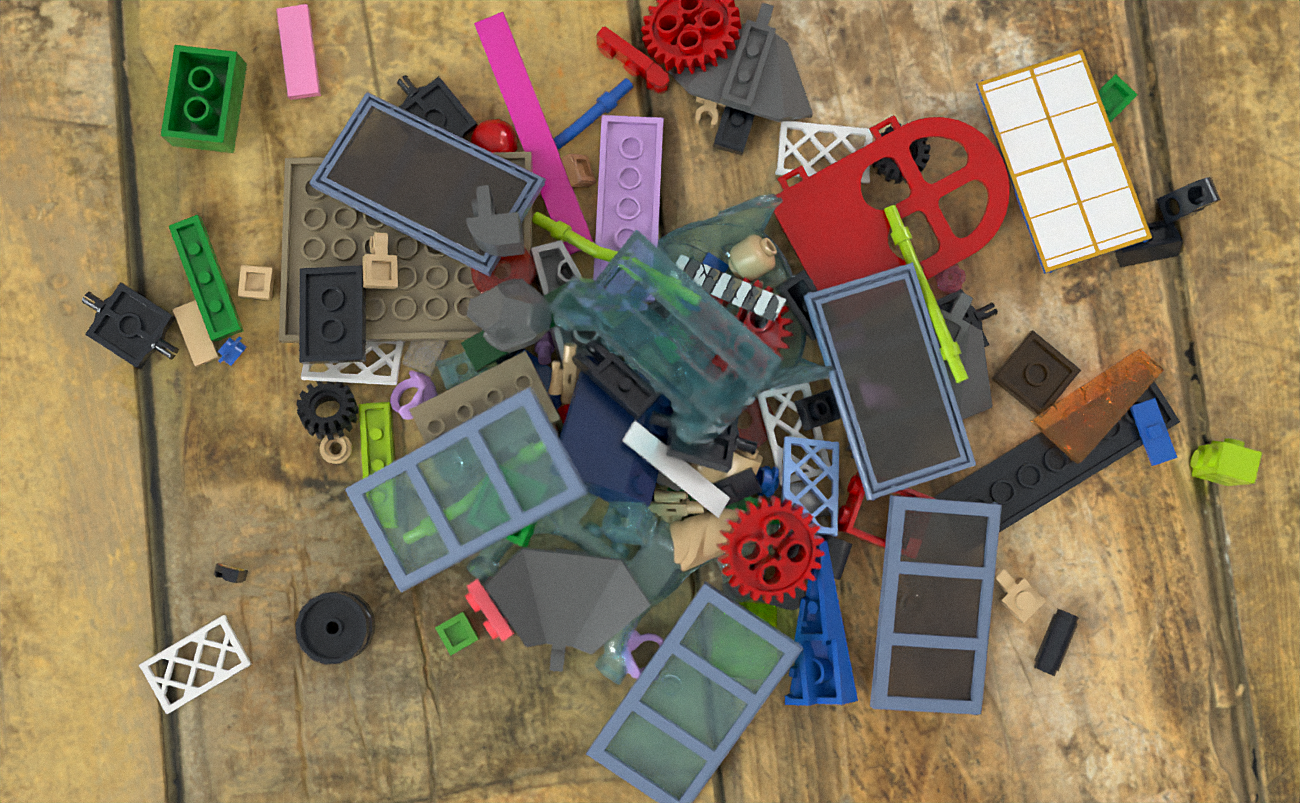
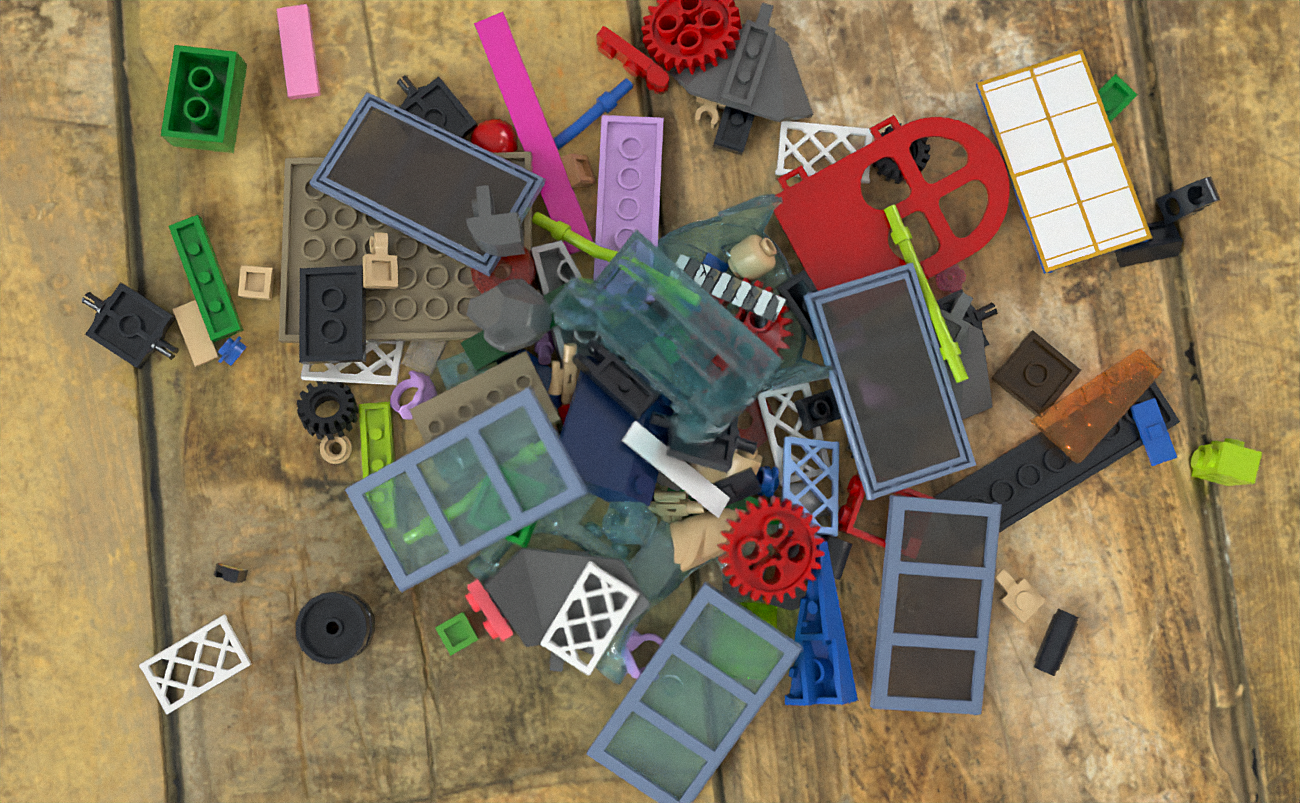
(616, 617): none -> white window

